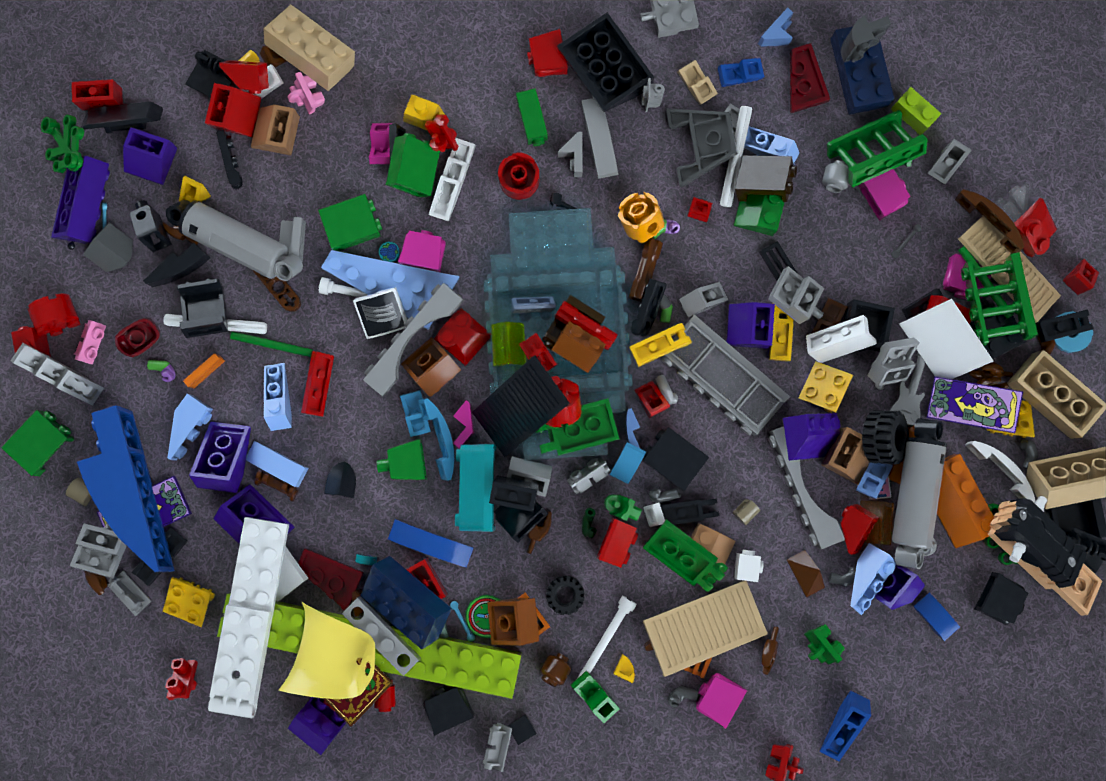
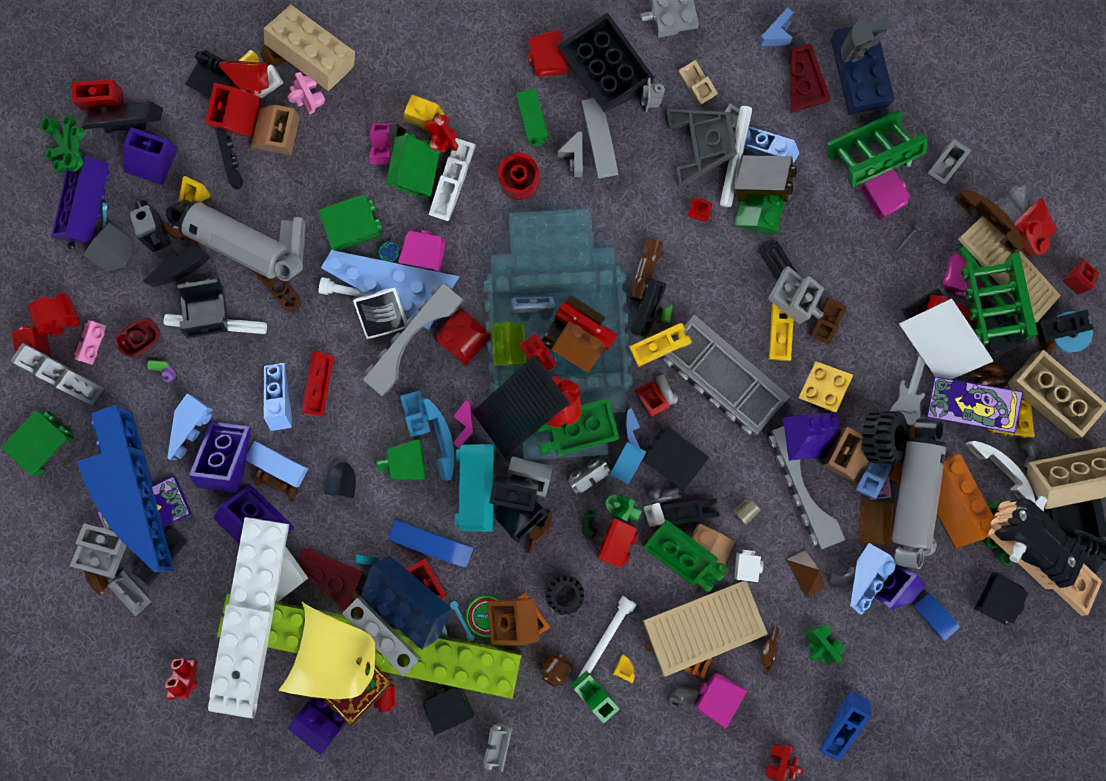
(78, 491): dark tan brick -> none
(187, 601): yellow hinge -> none
(203, 371): orange tile -> none
(271, 344): green bar -> none
(431, 367): dark orange slope -> none
(522, 729): black tile -> none
(556, 199): black hand -> none
(641, 216): light orange brick -> none
(670, 227): medium lavender arm -> none
(703, 299): light grey slope -> none
(742, 72): blue slope -> none
(750, 325): dark purple slope -> none
(836, 177): light grey head -> none
(840, 339): white panel -> none
(857, 526): red slope -> none
(878, 318): black piece -> none
(893, 362): light grey plate -> none
(916, 111): lime brick -> none

